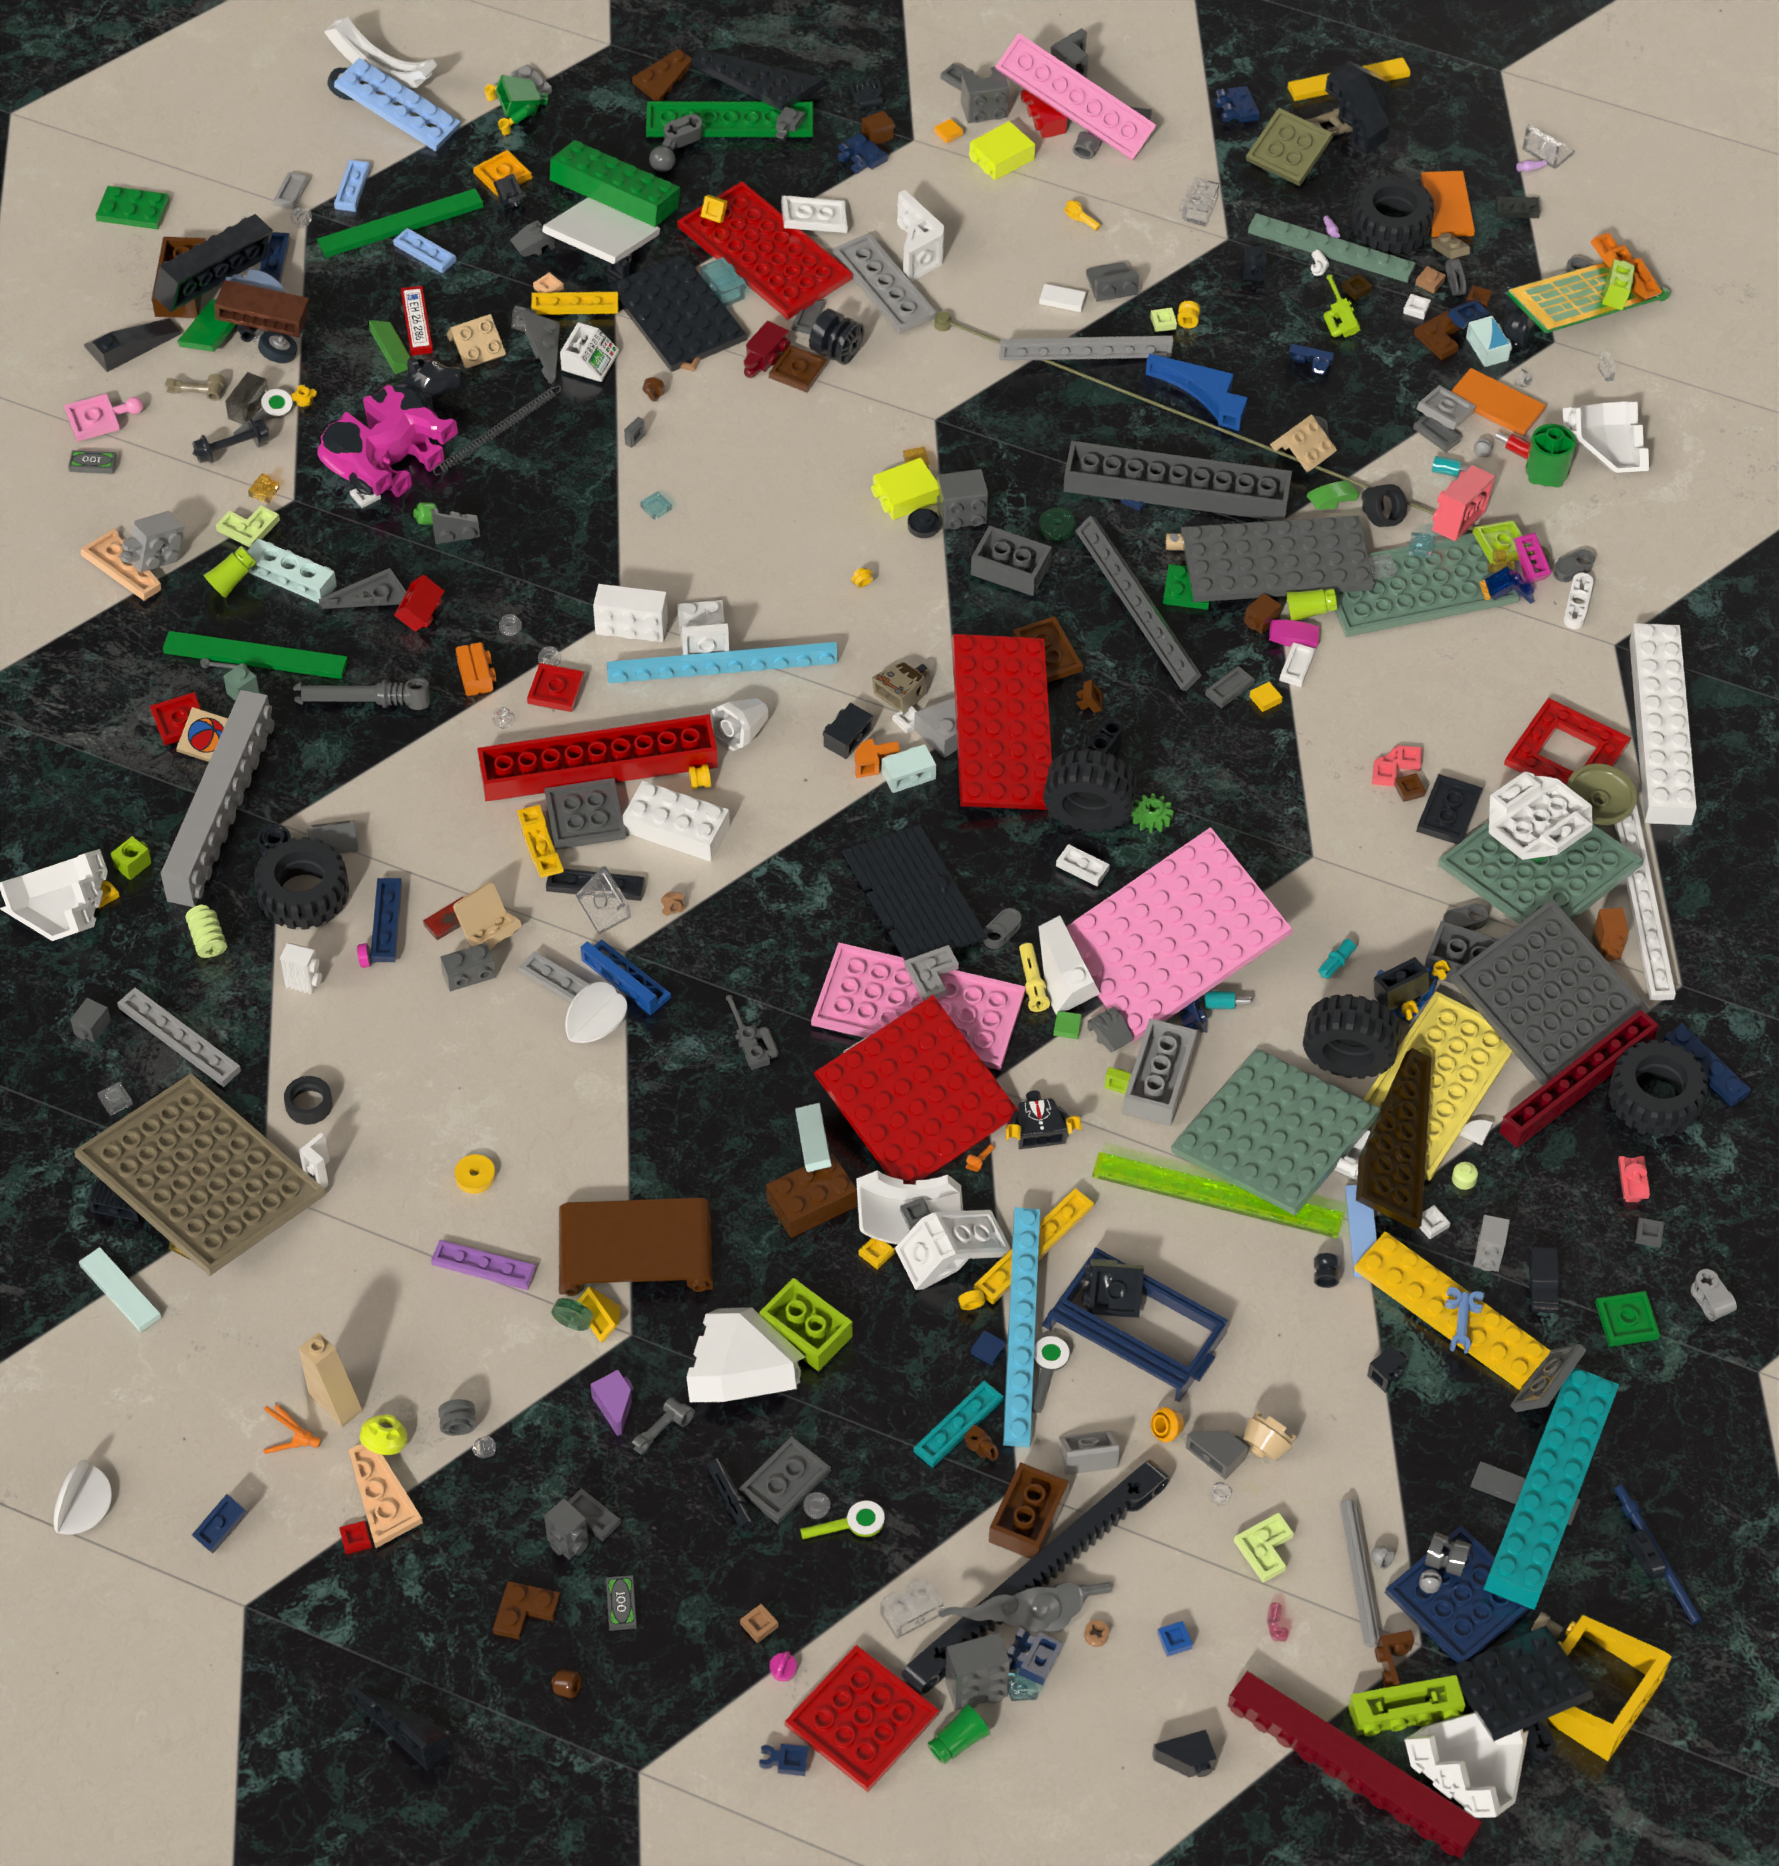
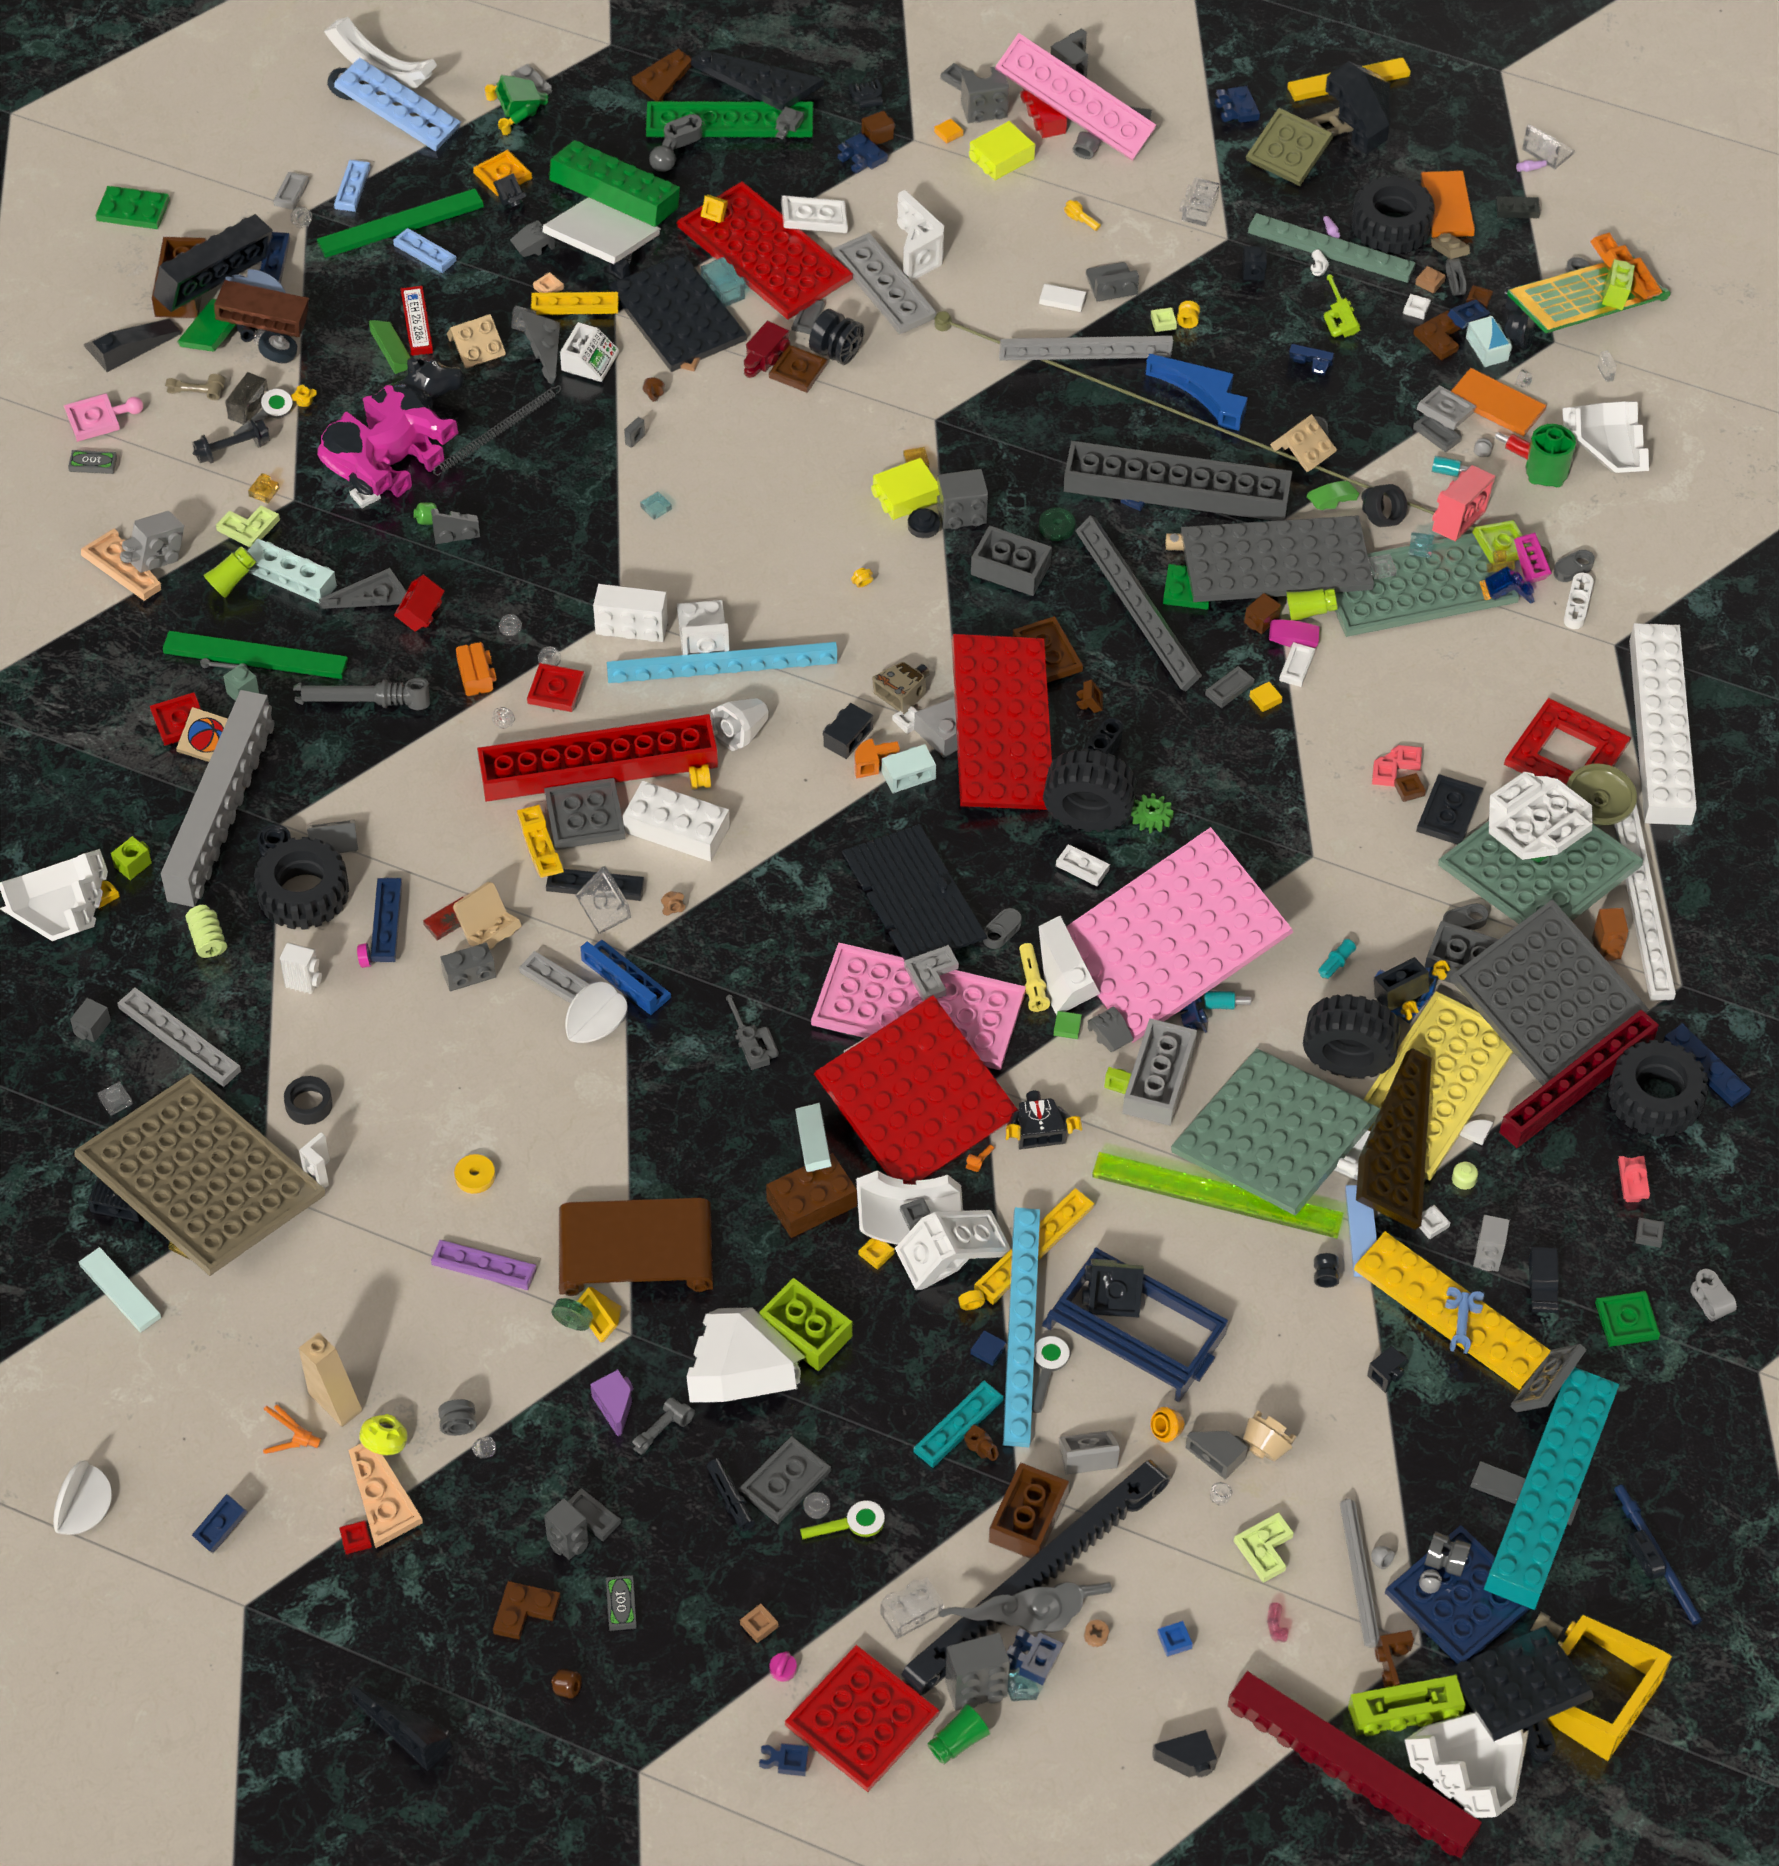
(1357, 286): dark brown plate -> none

